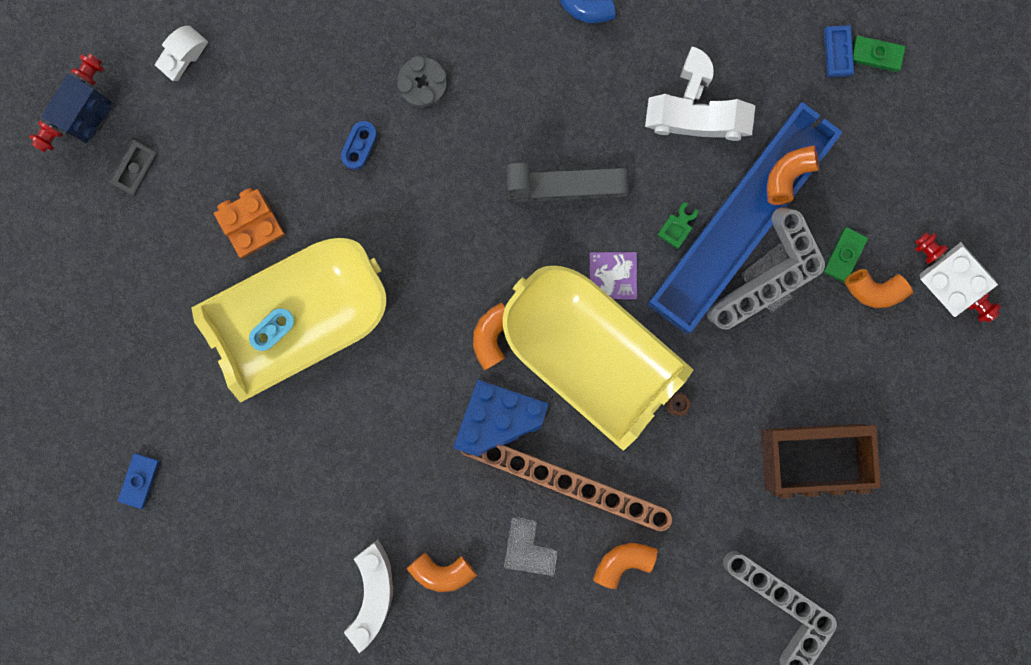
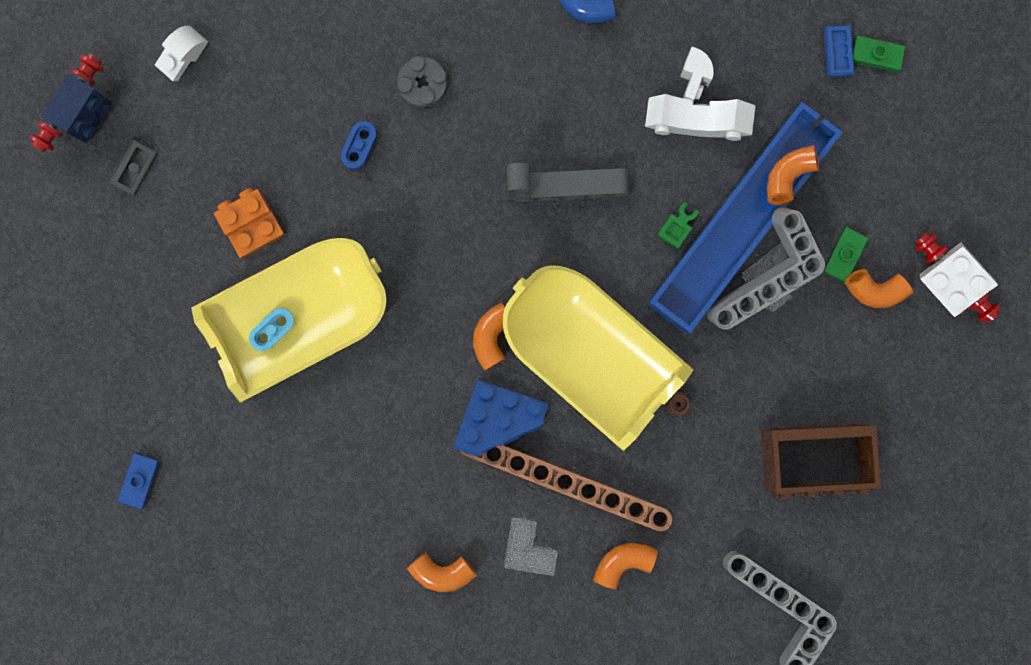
(377, 595): white brick -> none
(615, 273): sticker -> none

